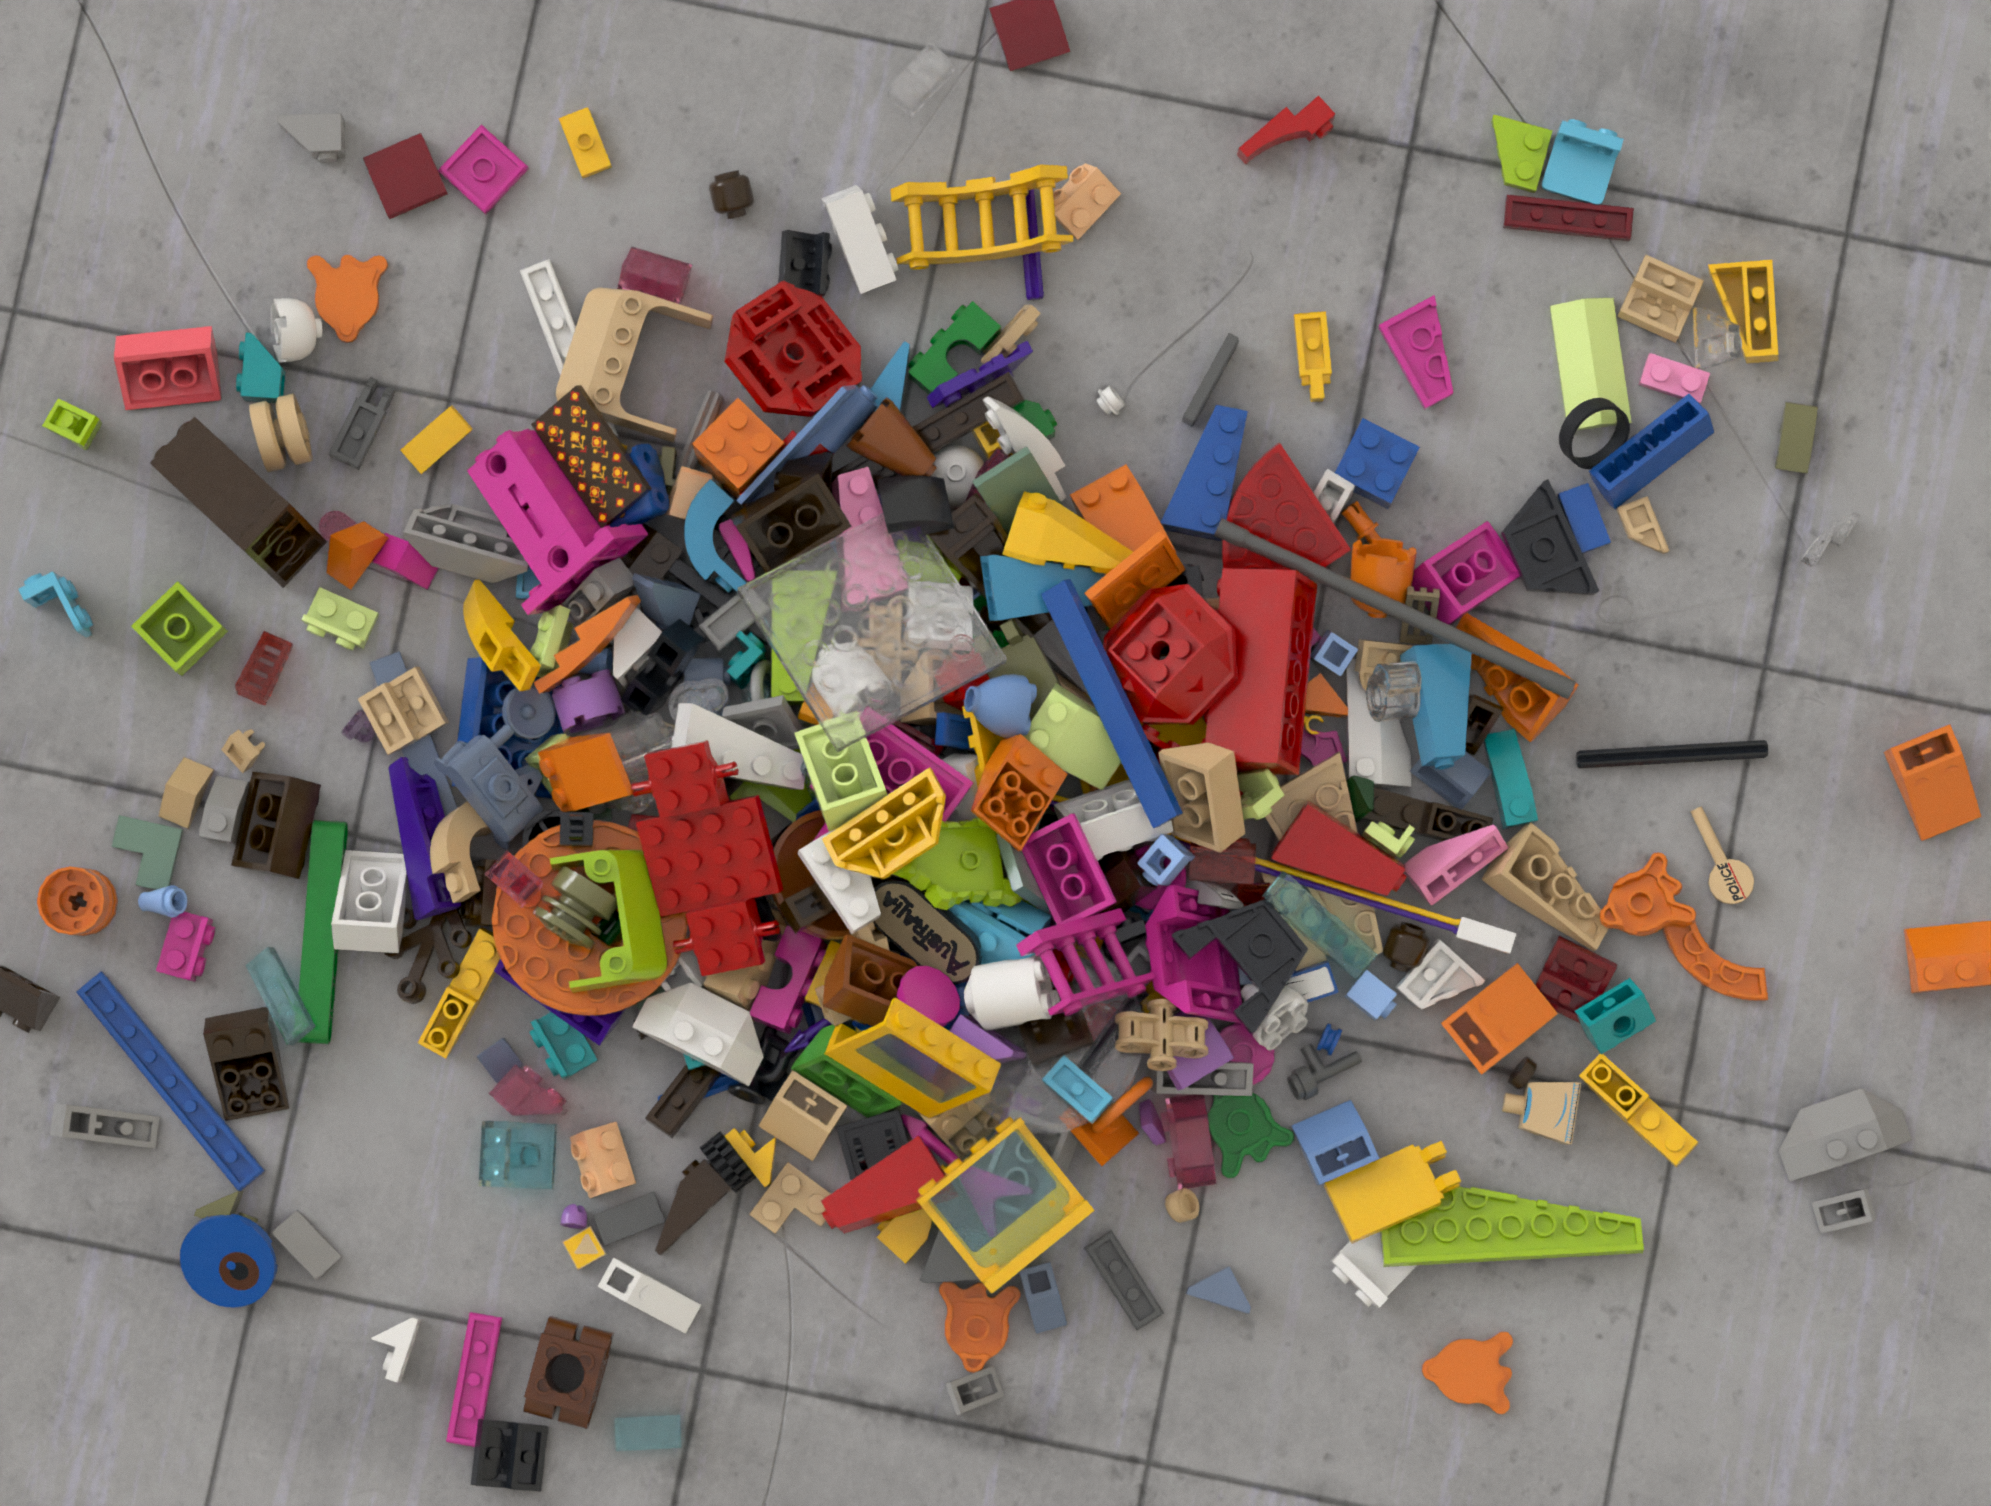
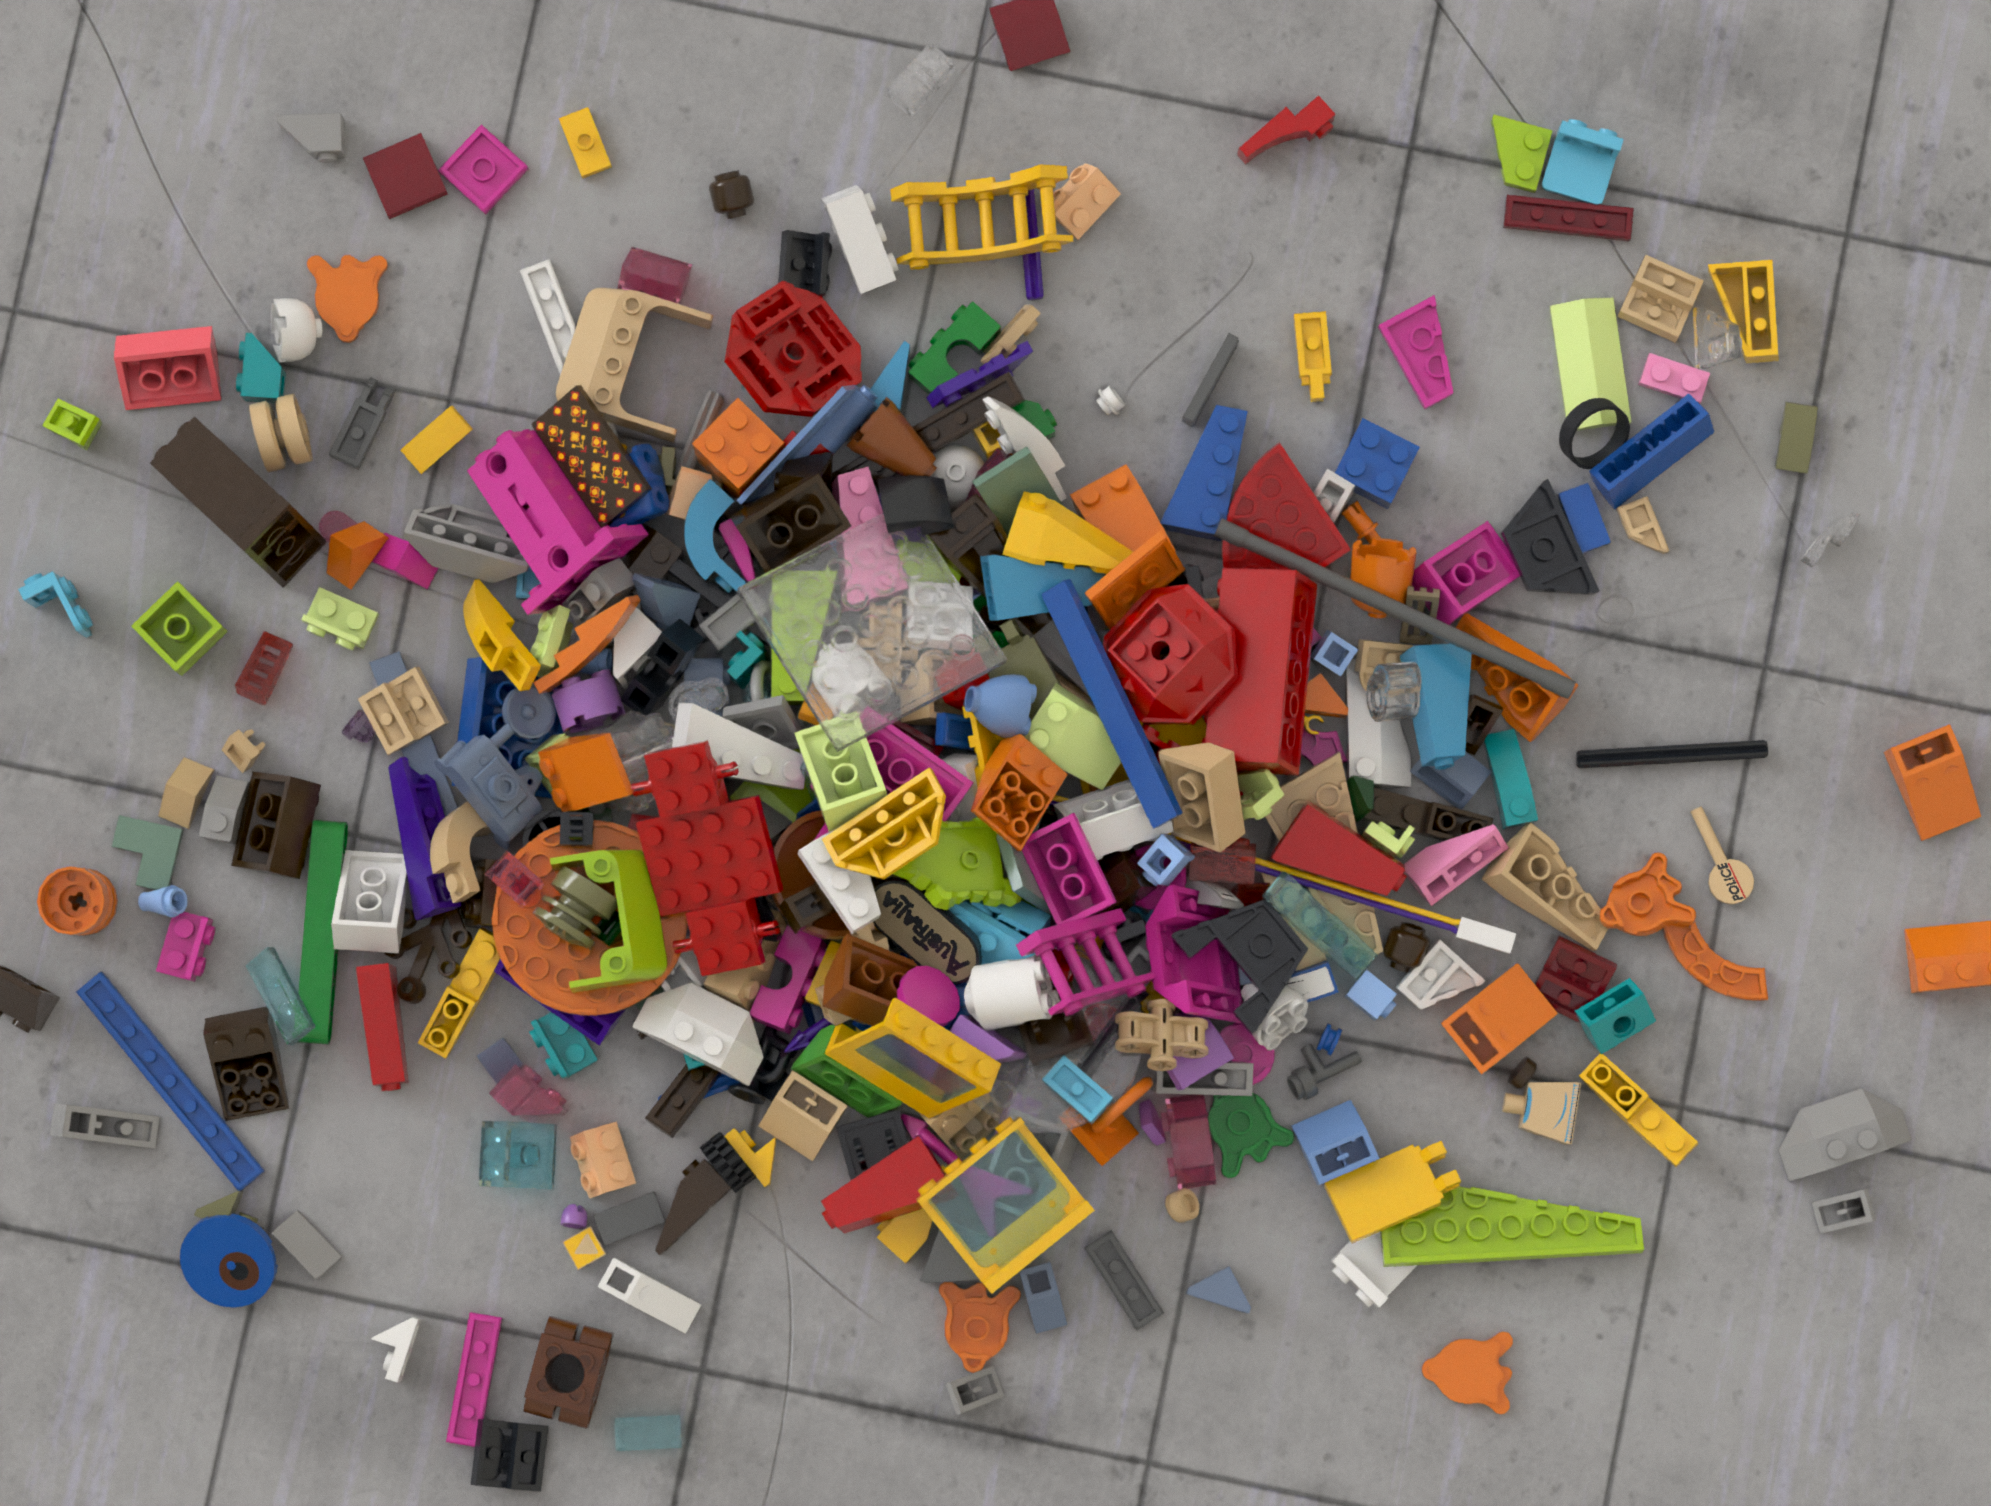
(383, 1025): none -> red slope
(790, 1191): tan plate -> none

